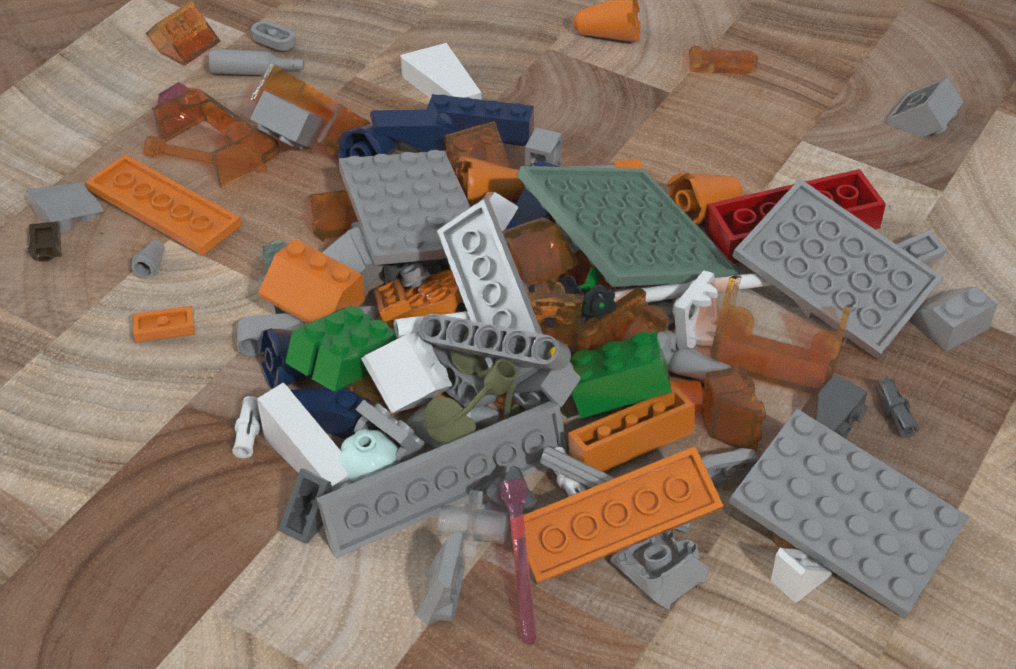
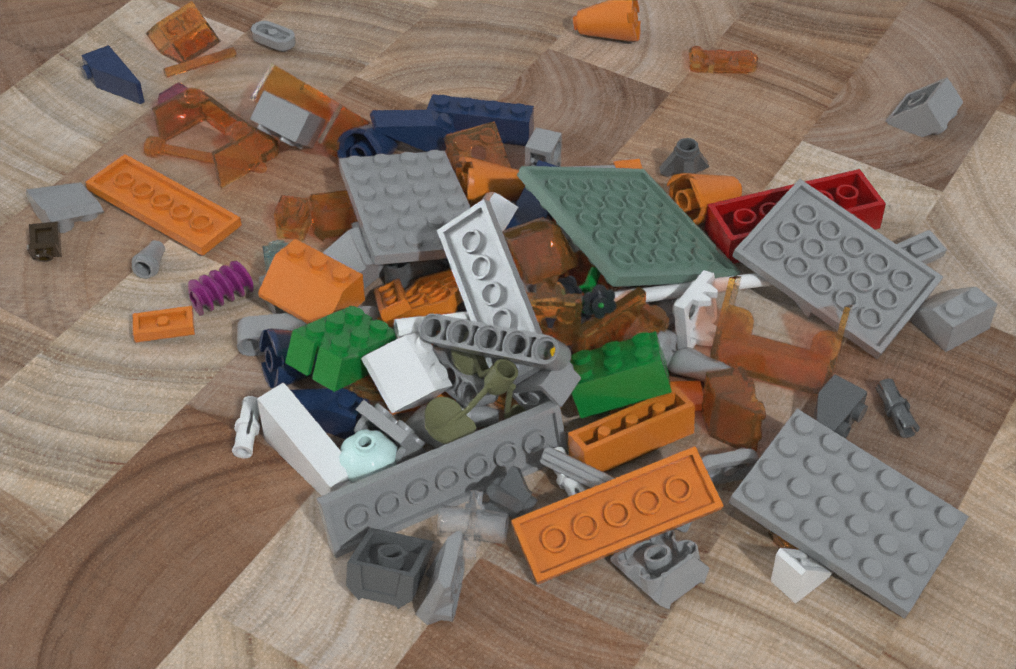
(111, 74): none -> dark blue slope
(199, 62): none -> clear orange bar
(218, 285): none -> magenta piece
(248, 62): light grey piece -> none
(292, 218): none -> clear orange brick
(302, 513): dark grey slope -> none
(388, 567): none -> dark grey slope
(414, 275): light grey plate -> none
(438, 73): white slope -> none
(514, 494): clear pink piece -> none
(684, 159): none -> dark grey rock

